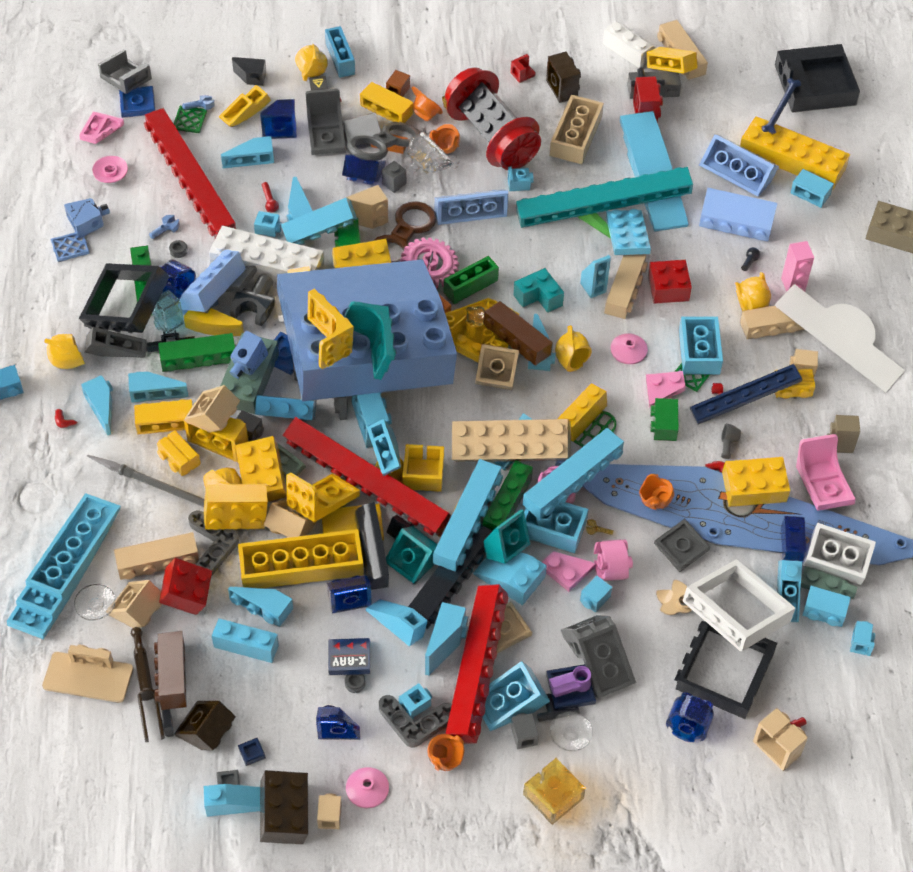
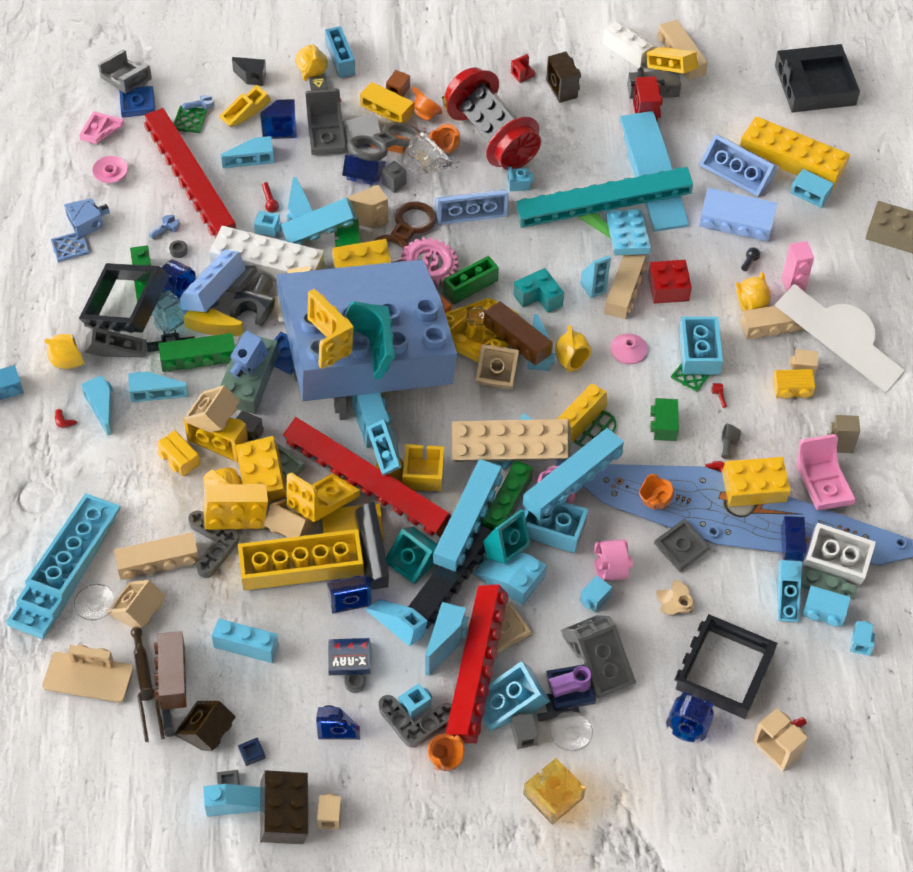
(131, 473): dark grey piece -> none
(161, 416): yellow brick -> none
(185, 586): red brick -> none
(265, 602): medium azure slope -> none
(285, 407): dark azure brick -> none
(367, 796): bright pink dish -> none
(396, 525): black tile -> none
(567, 569): bright pink wing -> none
(576, 129): tan brick -> none
(594, 528): clear yellow hand -> none
(664, 385): bright pink wing -> none
(724, 622): white window -> none
(745, 394): dark blue tile -> none
(770, 126): dark blue piece -> none

